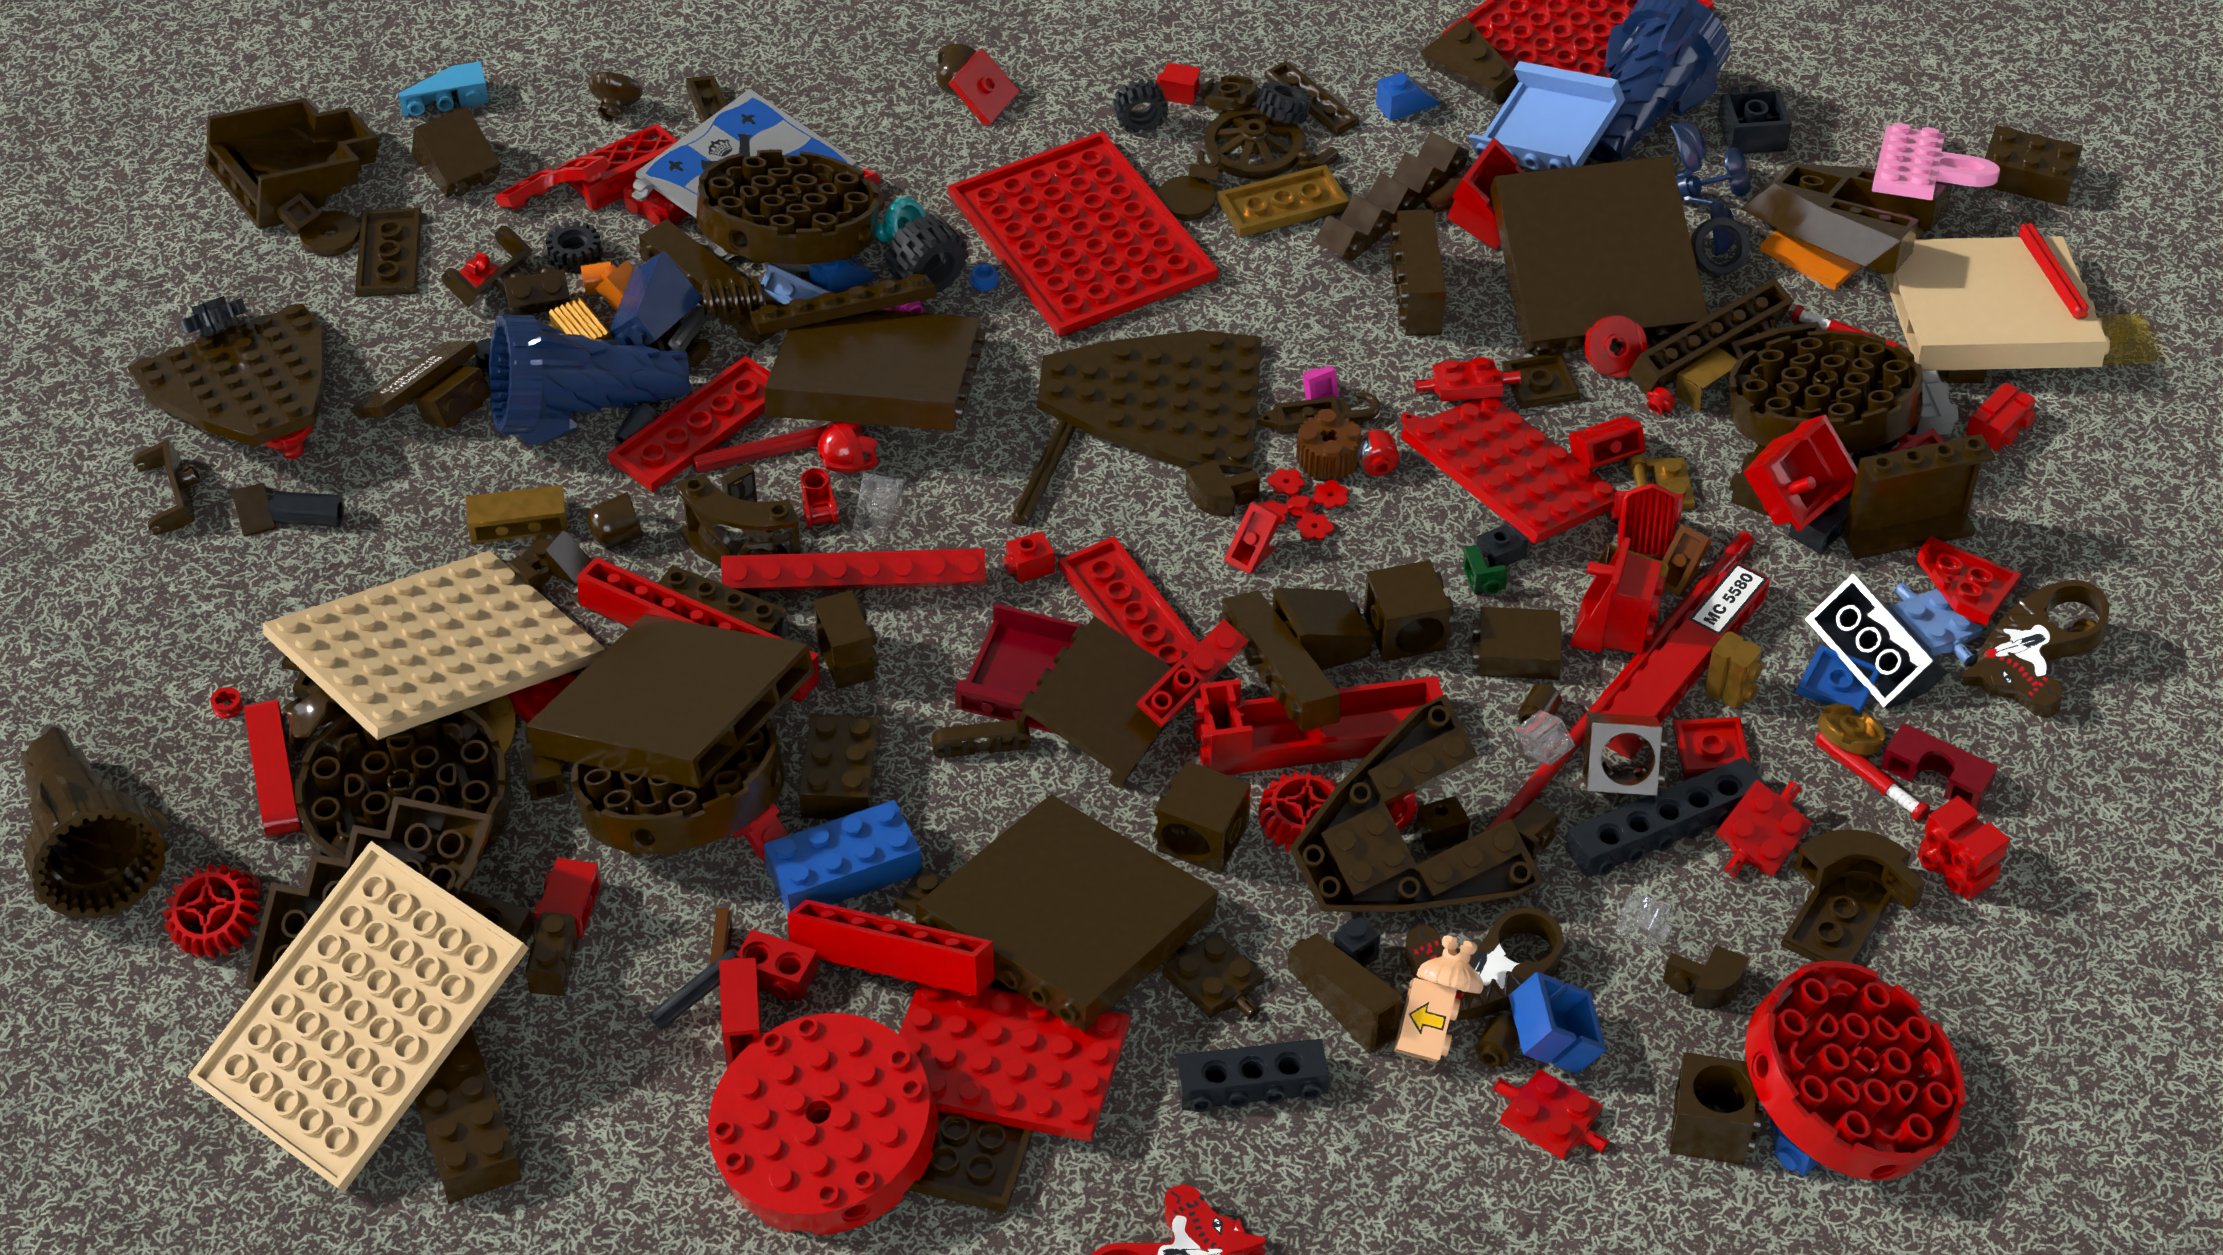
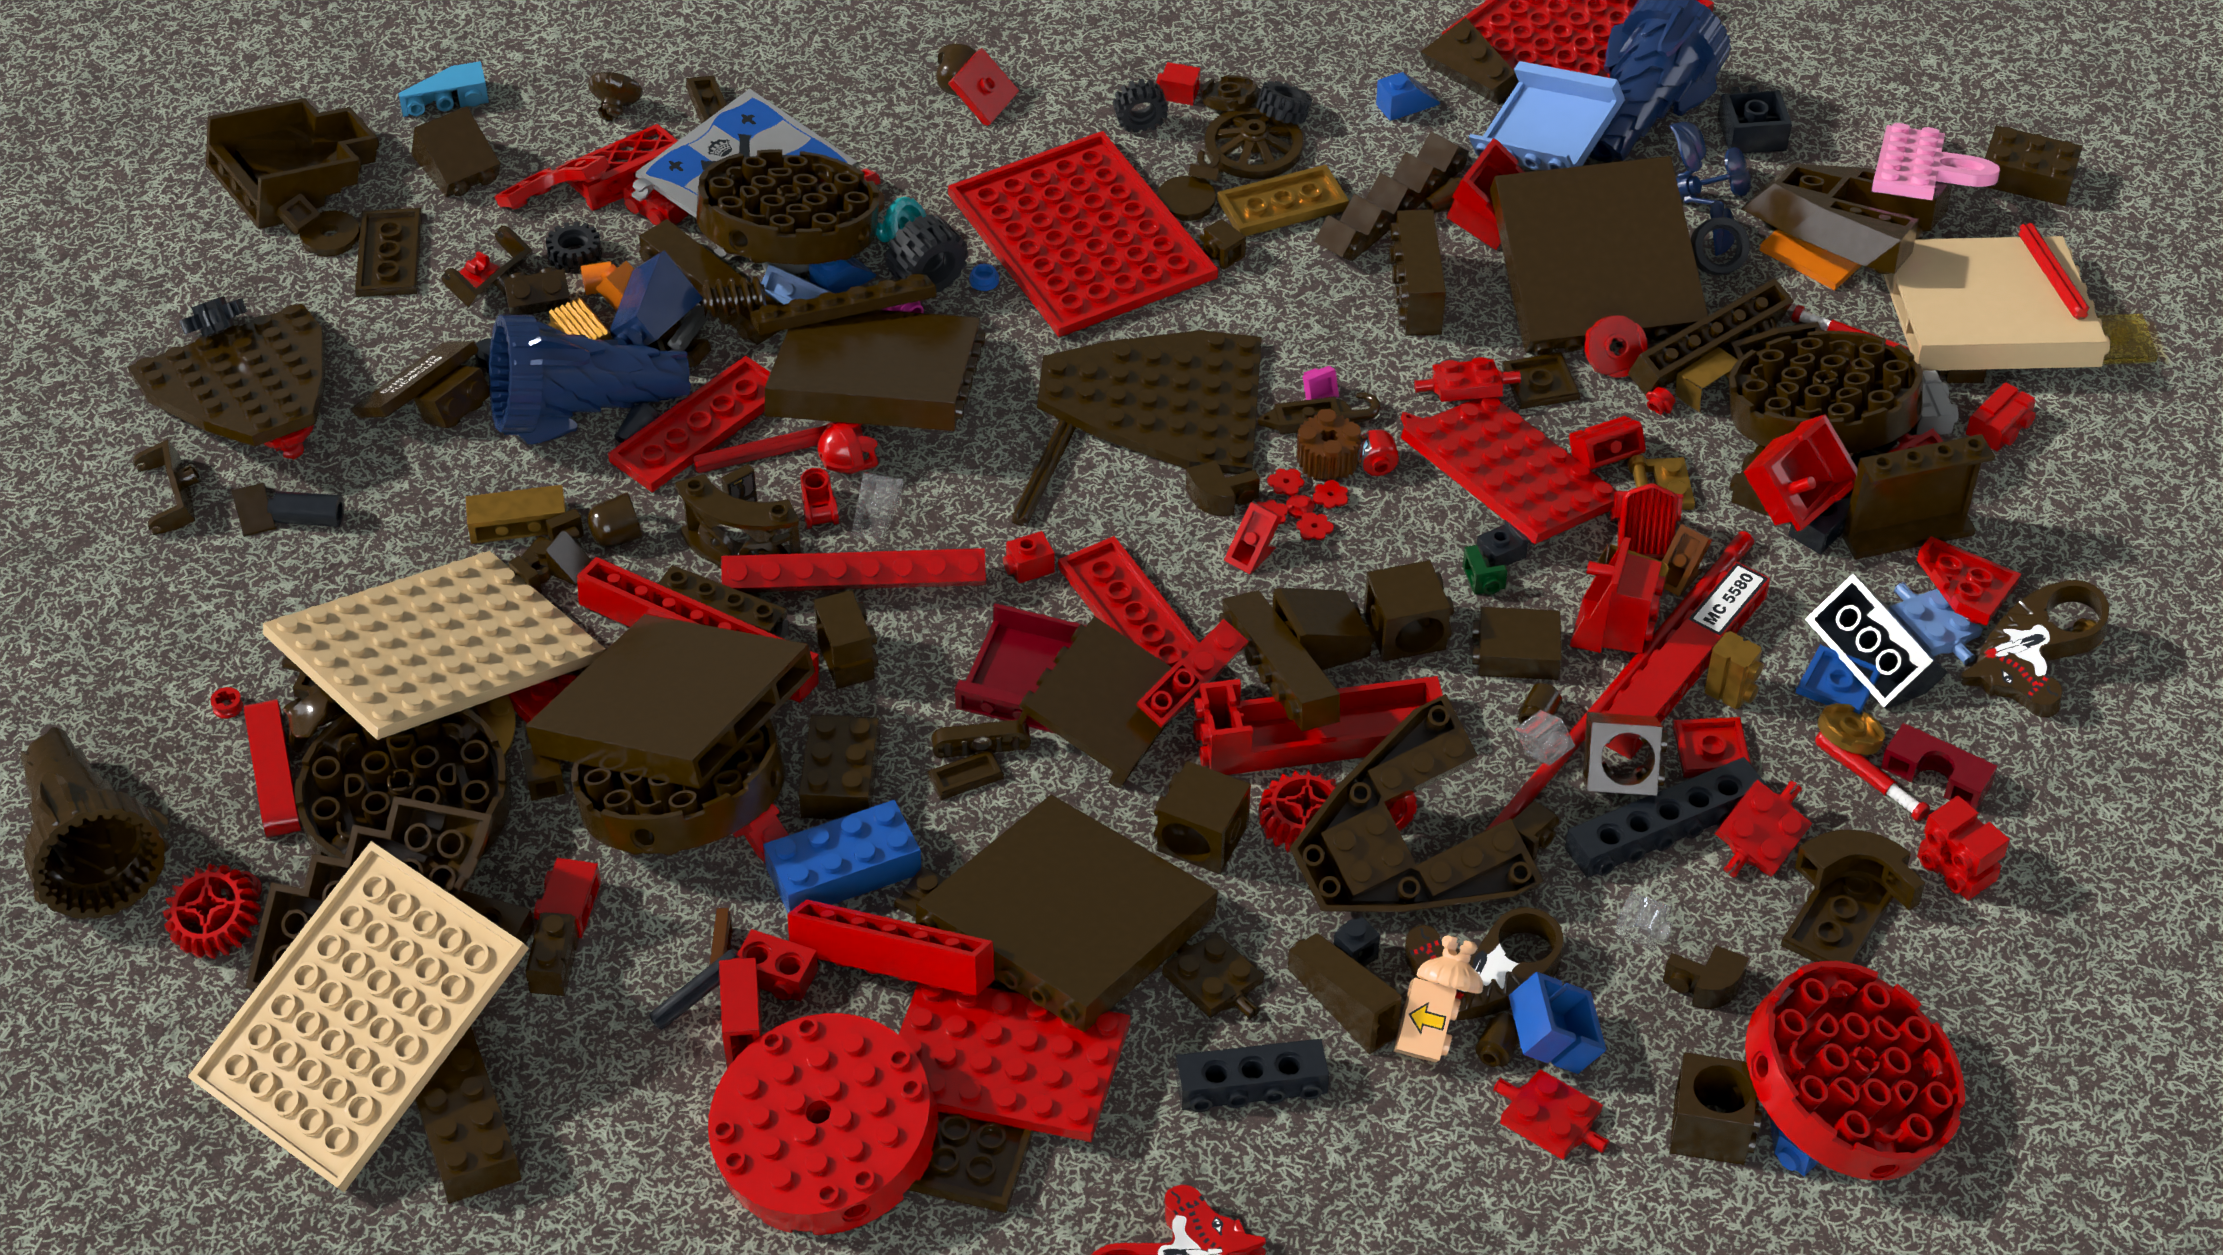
(568, 522): none -> dark brown tile
(965, 774): none -> dark brown tile
(1223, 243): none -> dark brown brick
(1308, 160): dark brown arm -> none
(1323, 106): dark brown tile -> none
(1441, 823): dark brown brick -> none

